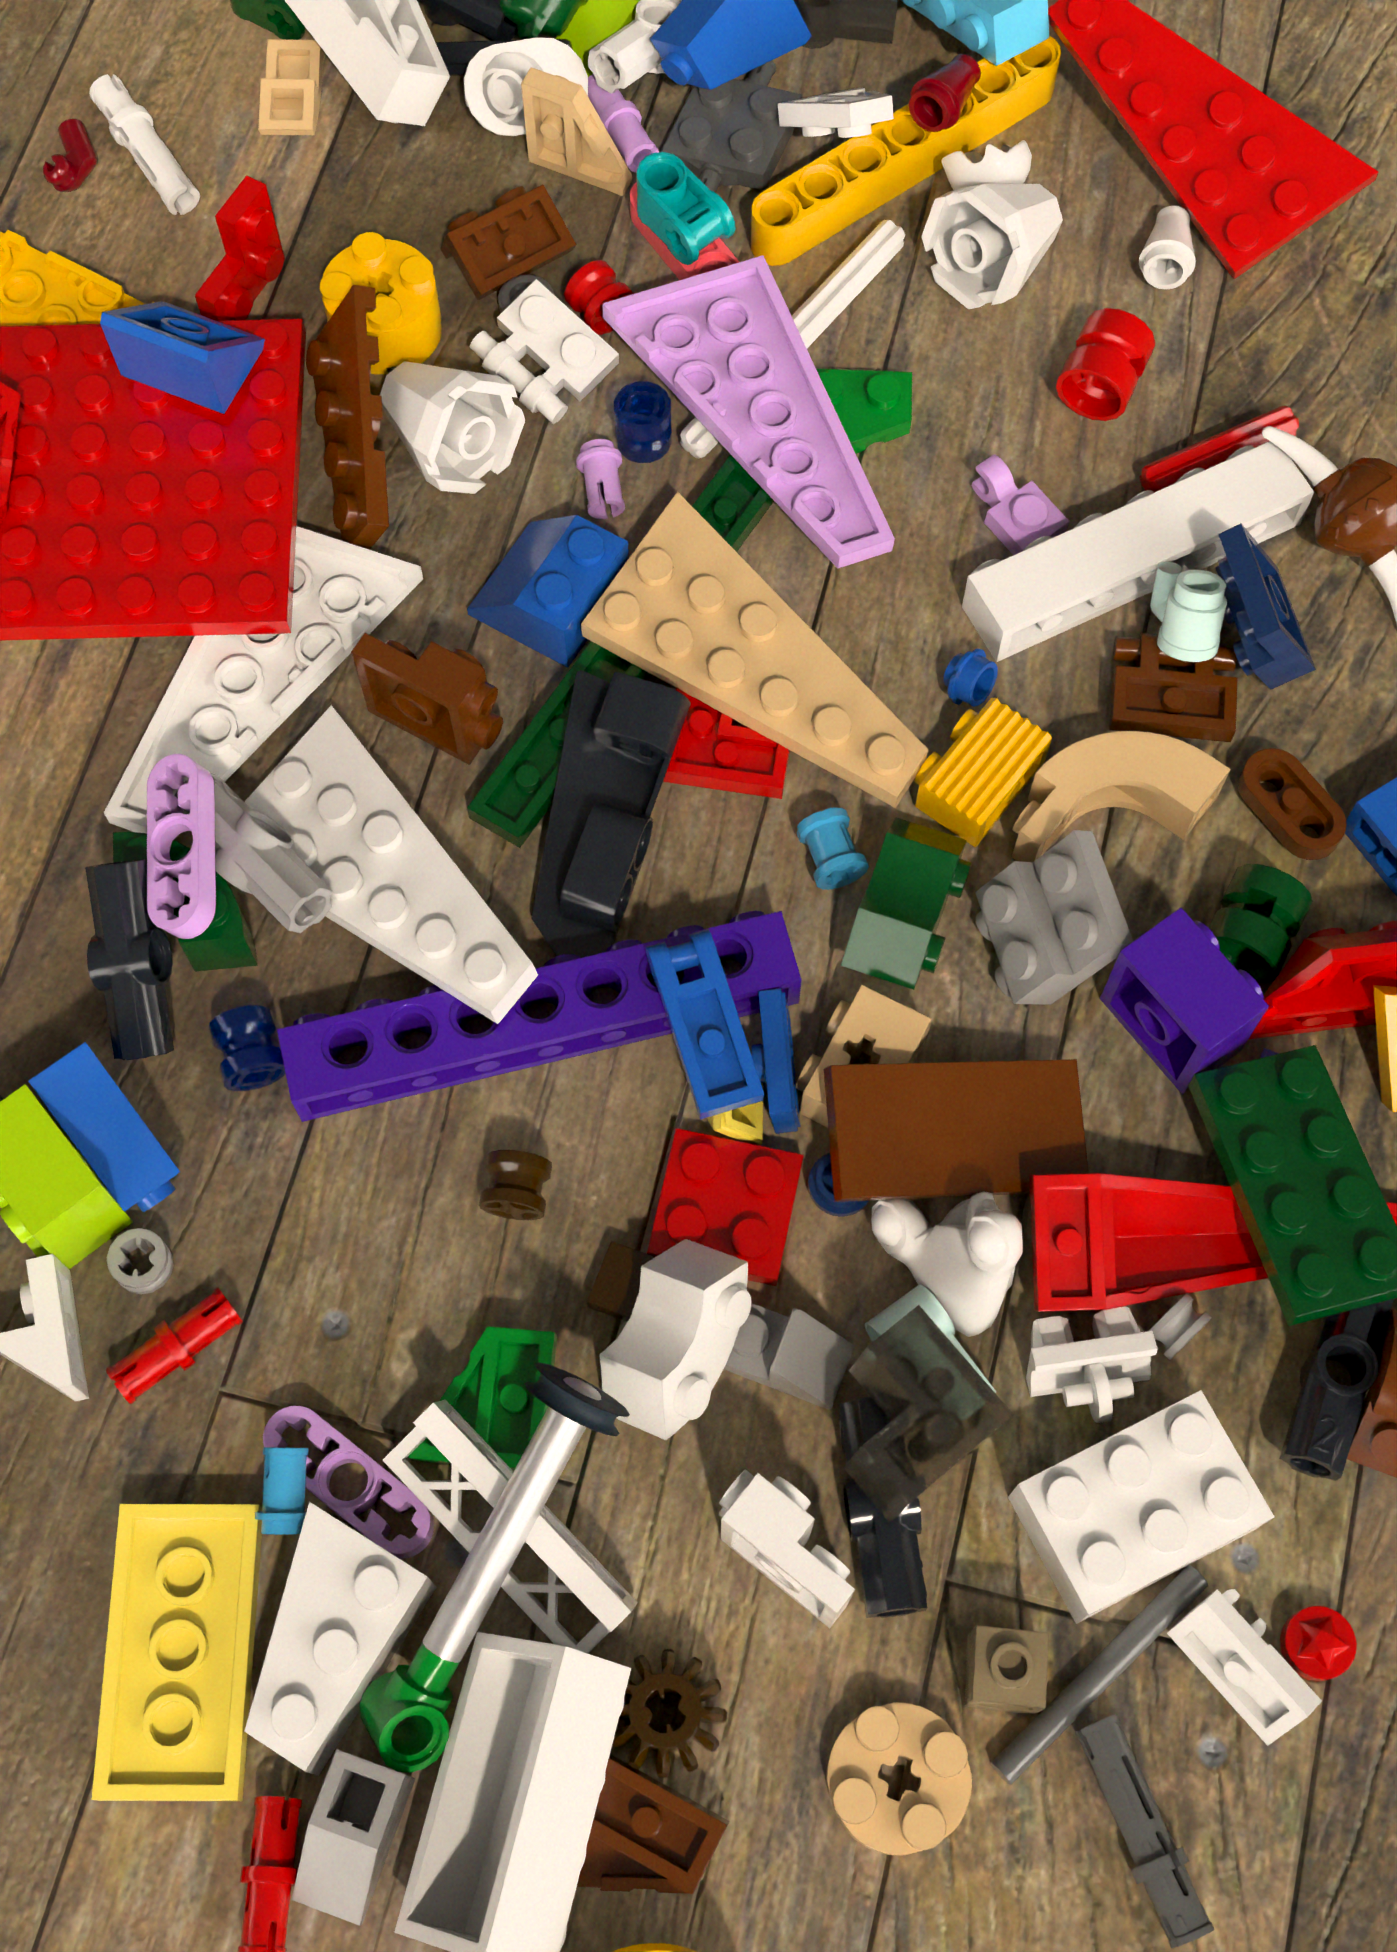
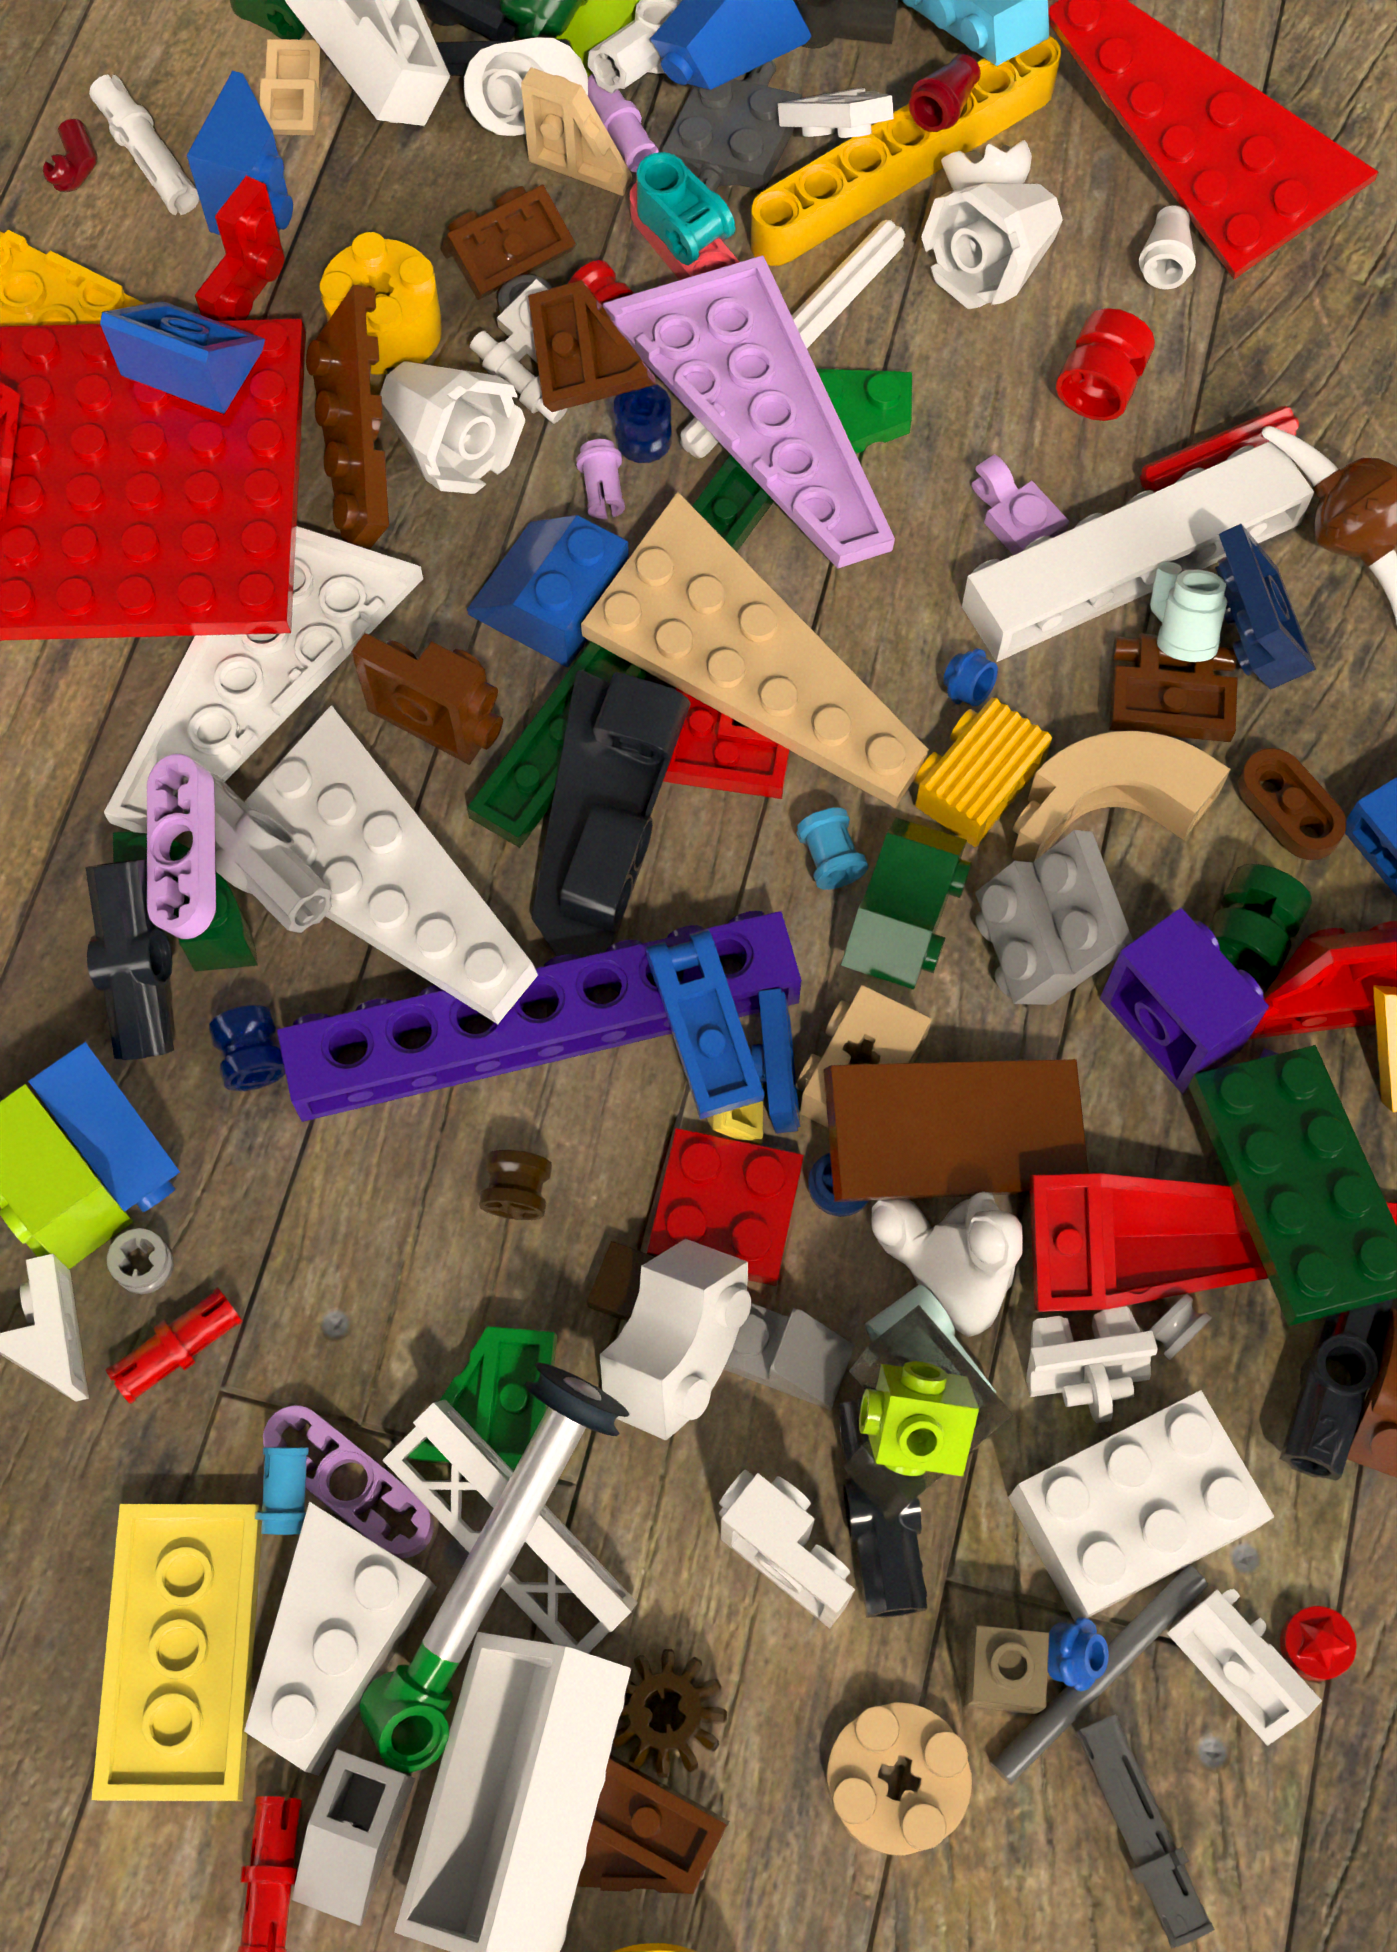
(233, 145): none -> blue slope
(581, 349): none -> reddish brown wing
(919, 1419): none -> lime brick
(1077, 1653): none -> blue plate

